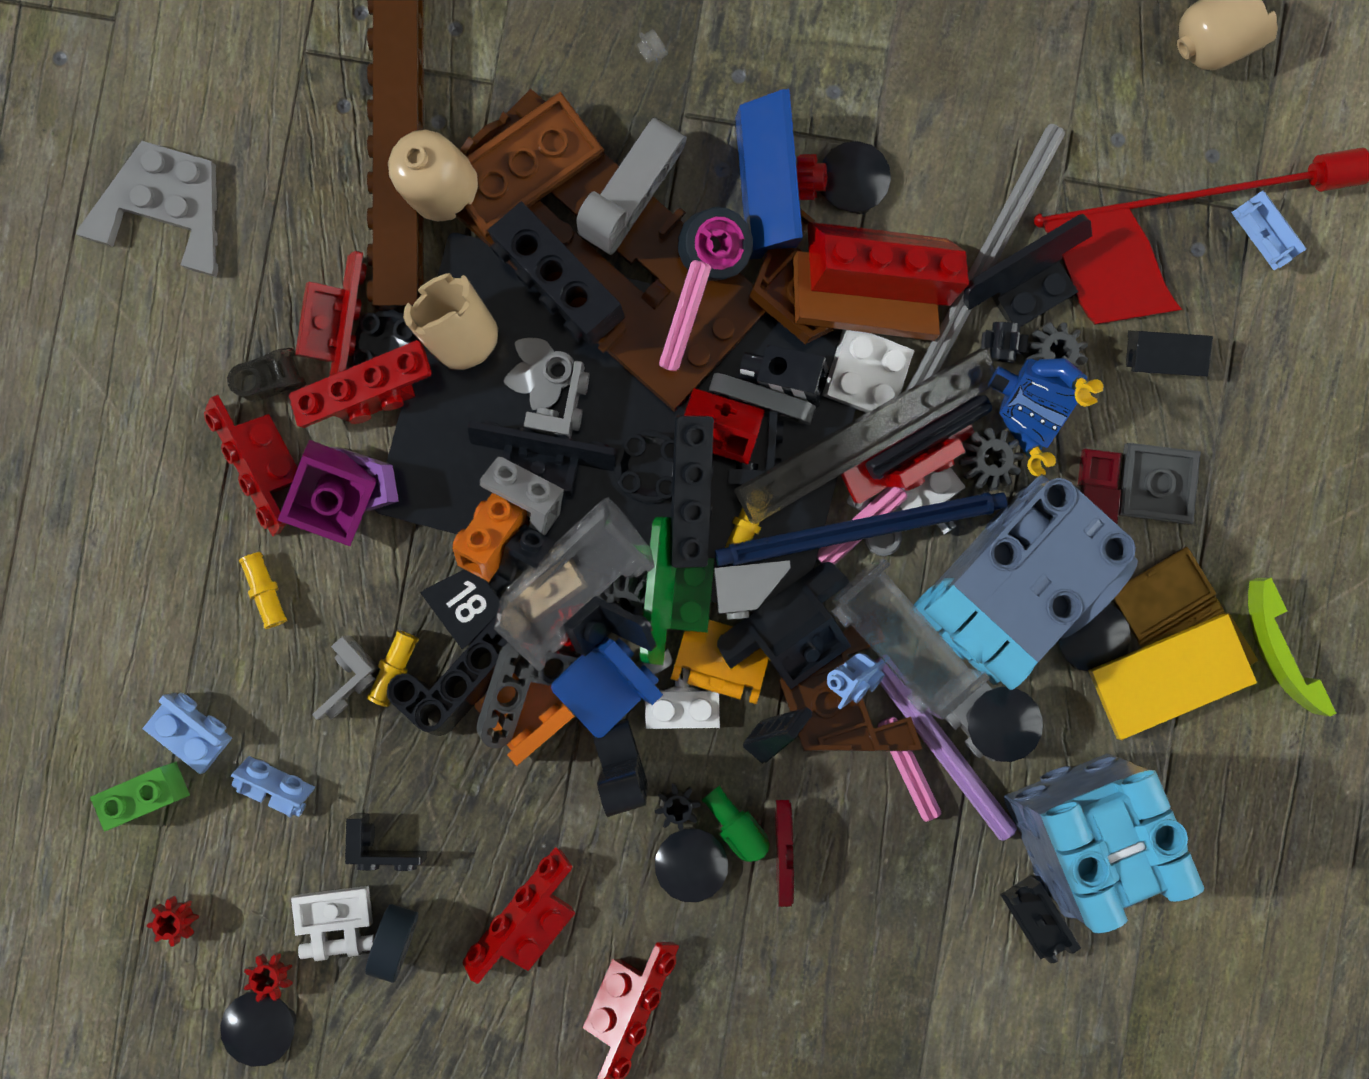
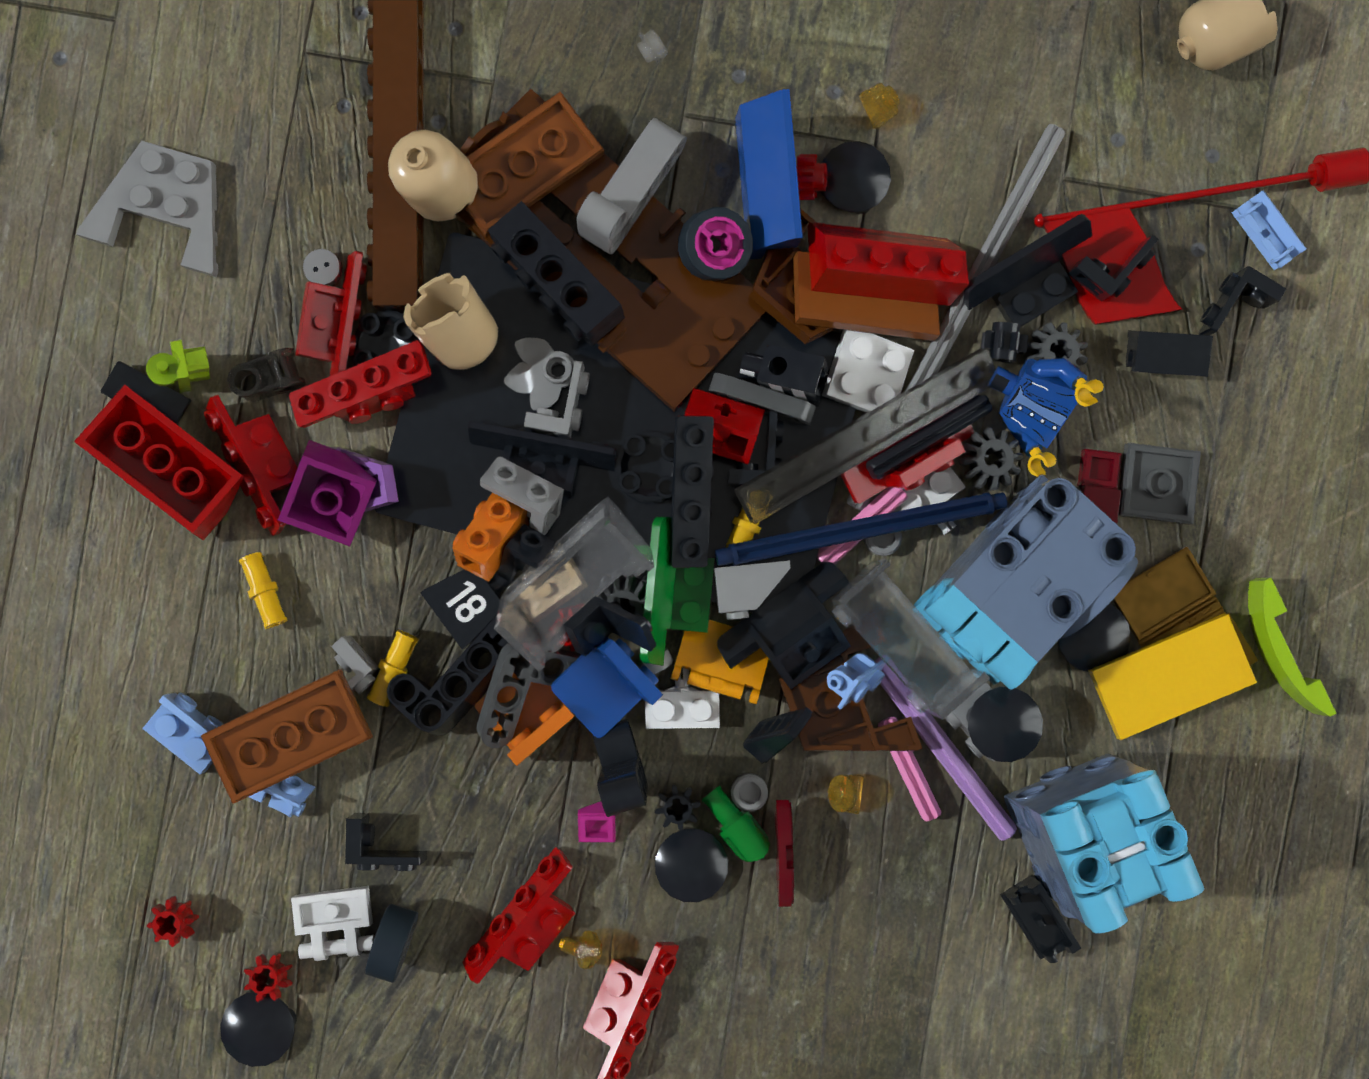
(139, 796): bright green brick -> none
(161, 397): none -> black slope
(162, 462): none -> red slope
(182, 365): none -> lime hips
(286, 736): none -> dark orange tile
(322, 267): none -> light grey tile
(587, 949): none -> clear yellow plate
(595, 825): none -> dark pink slope
(685, 315): bright pink axle -> none
(749, 792): none -> light grey tile
(846, 793): none -> clear yellow plate
(880, 104): none -> clear yellow plate
(1094, 274): none -> black bracket
(1255, 289): none -> black bracket

